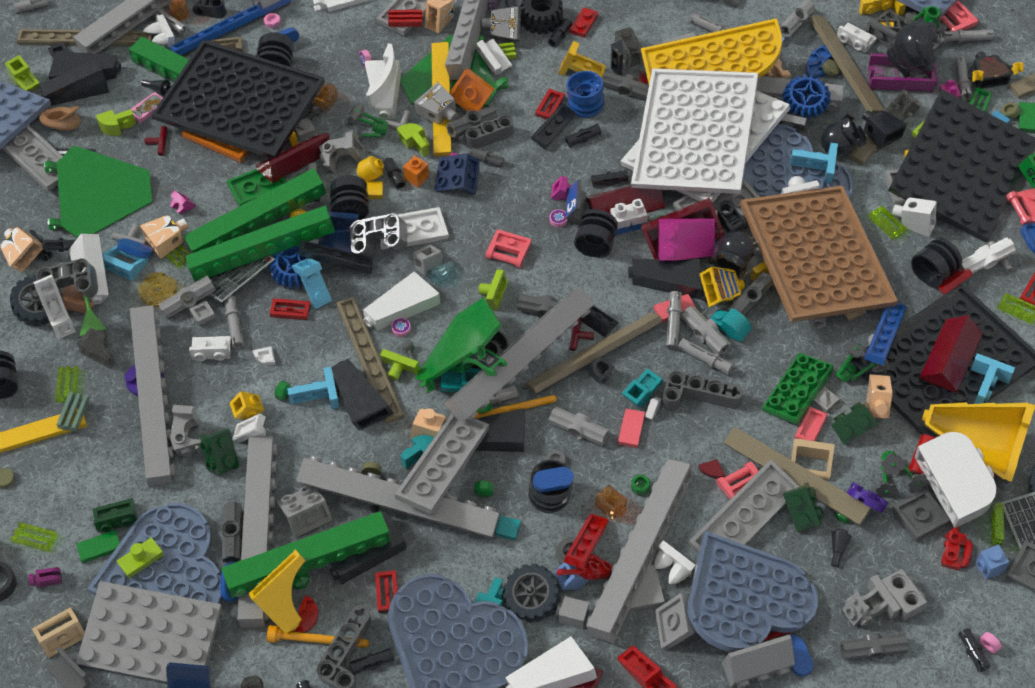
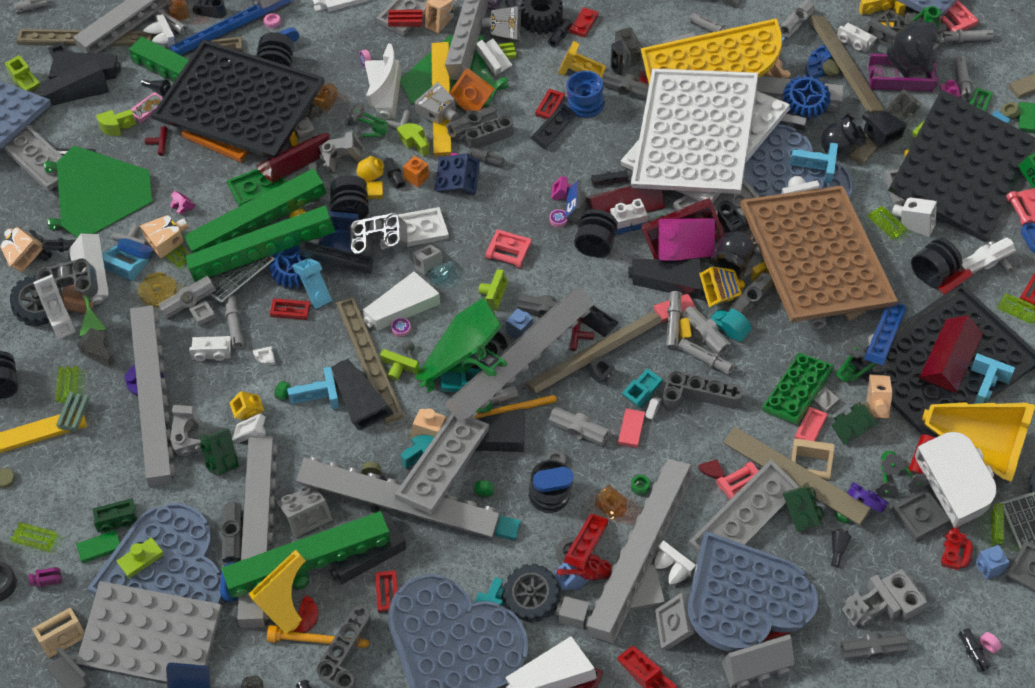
(61, 118): medium nougat piece -> none
(371, 661): black pin -> none
(518, 323): none -> medium blue brick
(583, 135): black pin -> none
(684, 328): none -> yellow tile
(802, 658): blue tile -> none
(992, 71): torso -> none

